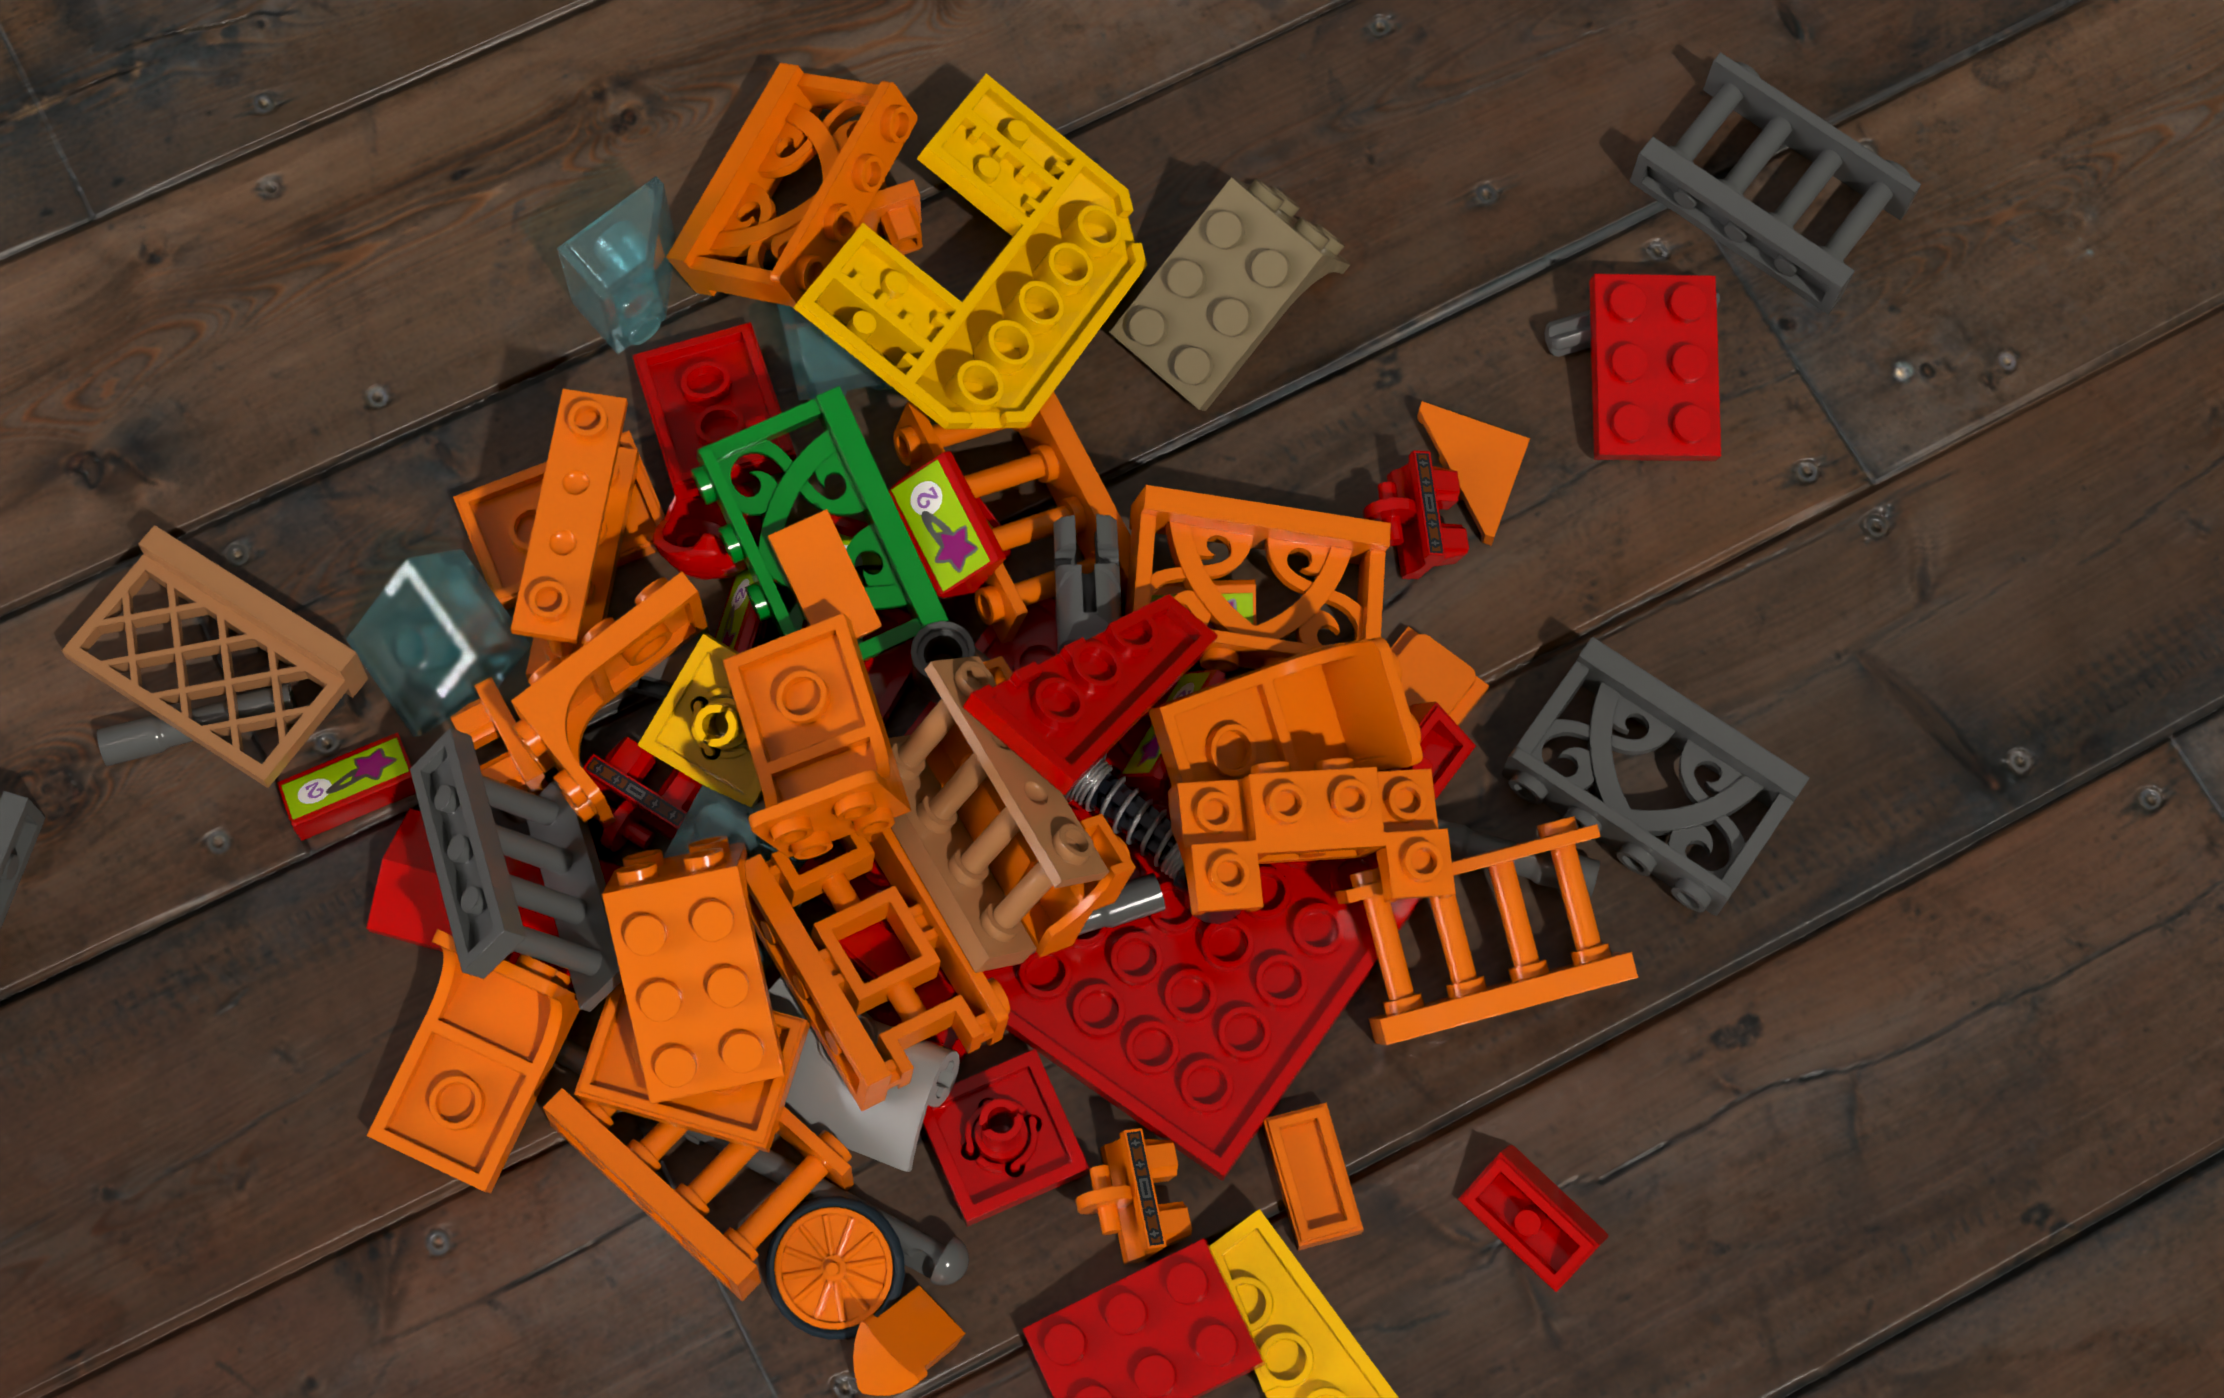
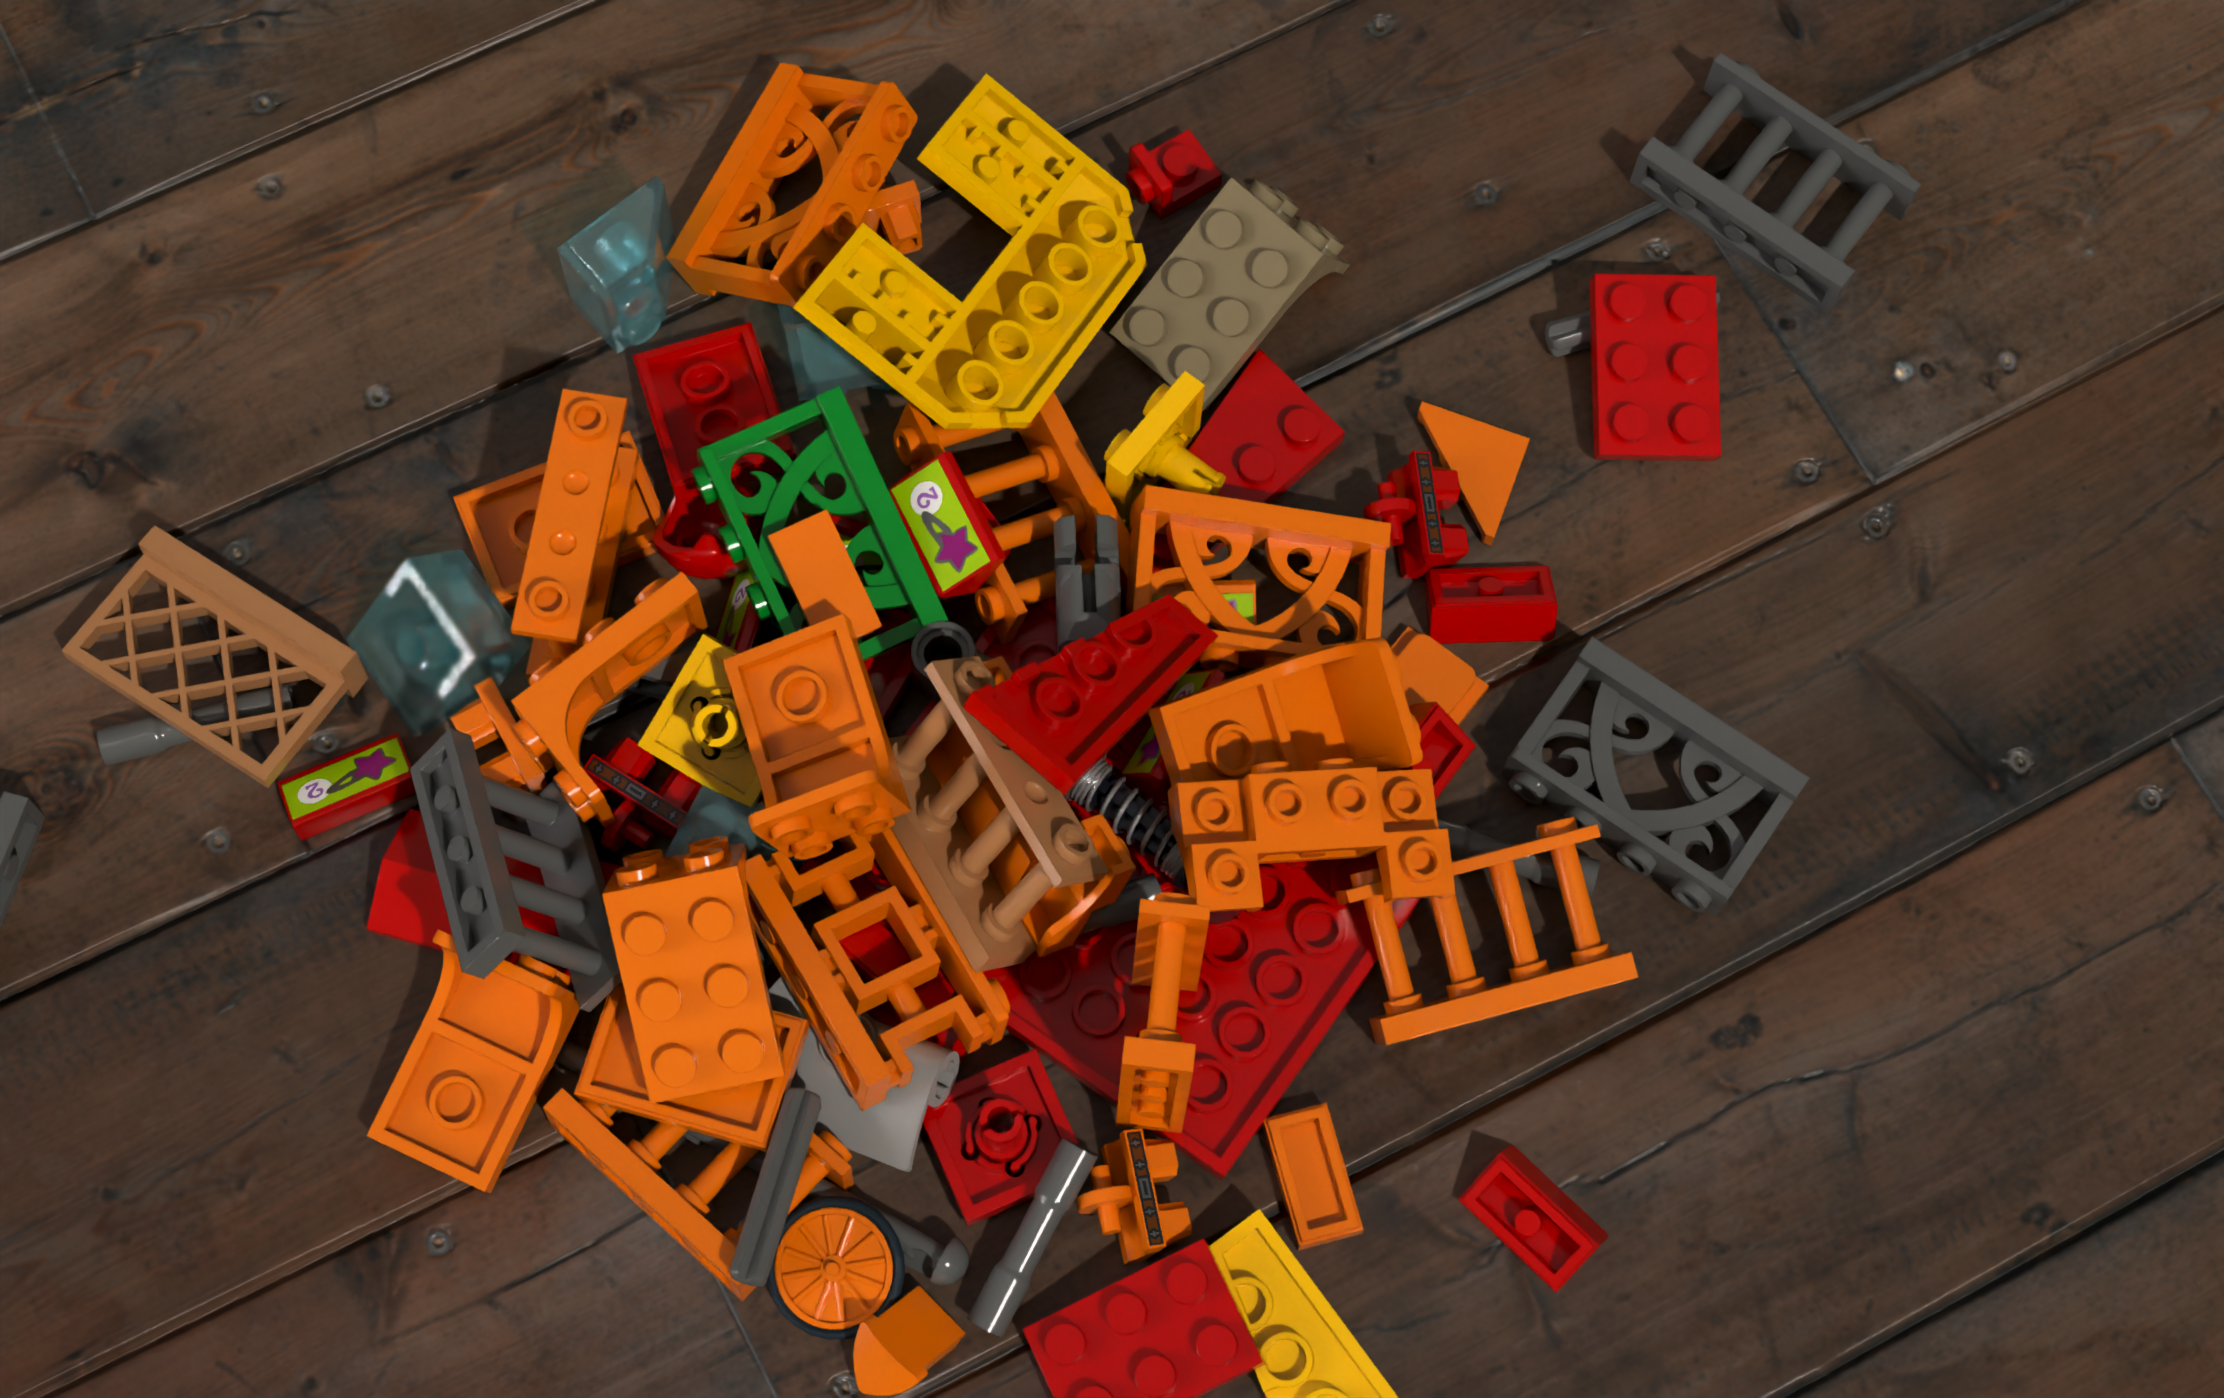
(775, 1187): none -> dark grey axle
(1013, 1273): none -> dark grey piece
(1157, 1064): none -> orange fence
(1160, 447): none -> yellow plate
(1171, 174): none -> red bracket
(1261, 440): none -> red wing
(1490, 604): none -> red slope

